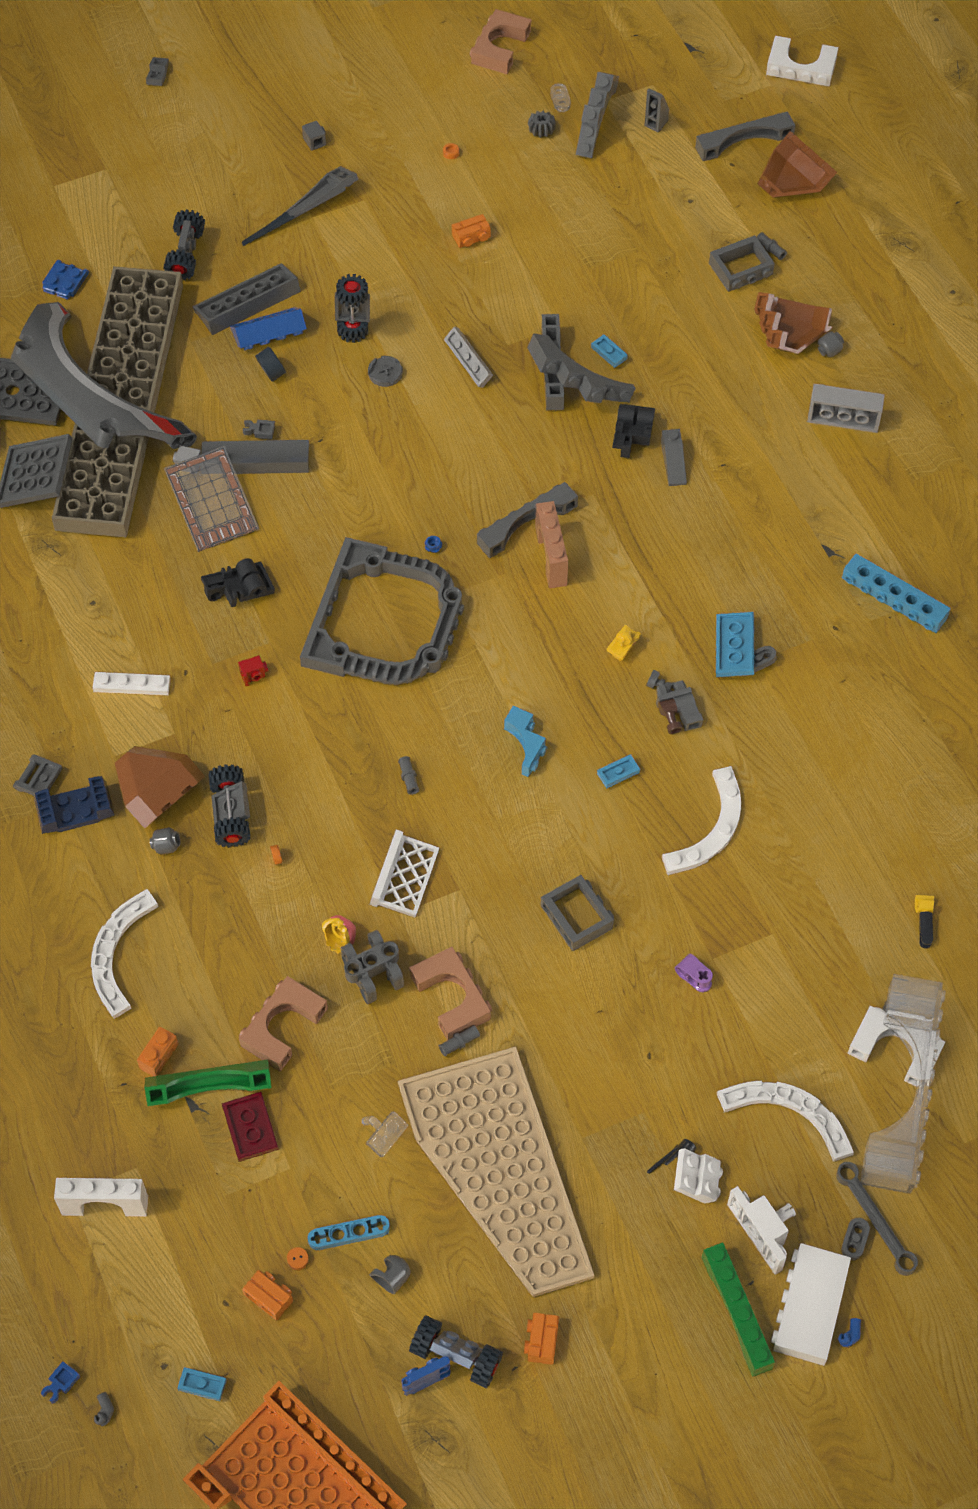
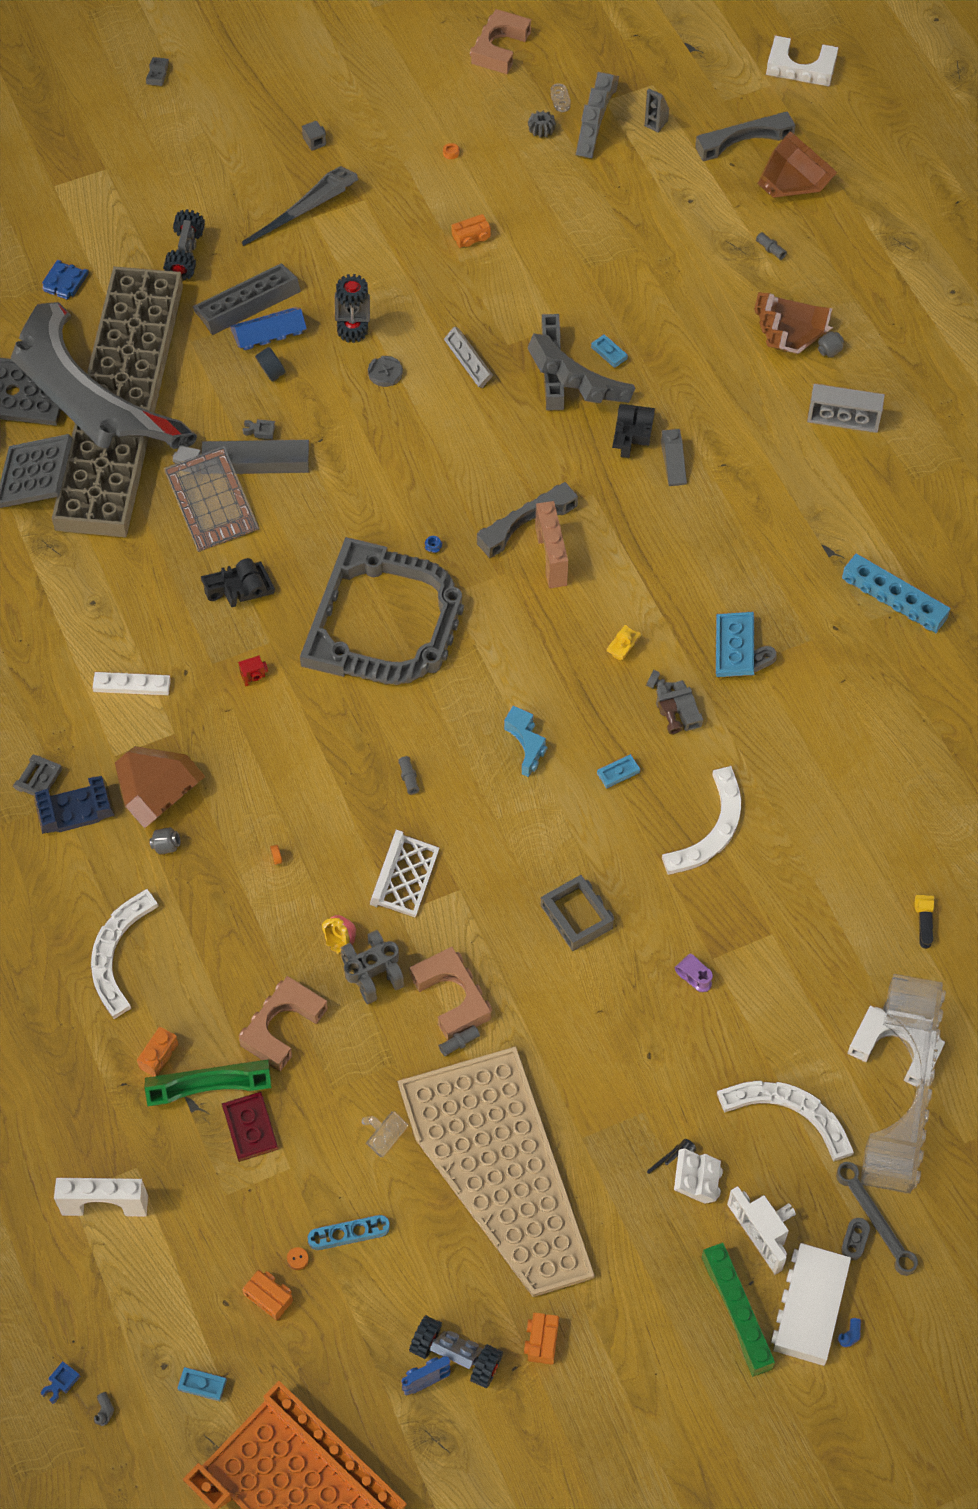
(229, 805): plate -> none
(395, 1275): dark grey helmet -> none
(735, 251): dark grey window -> none

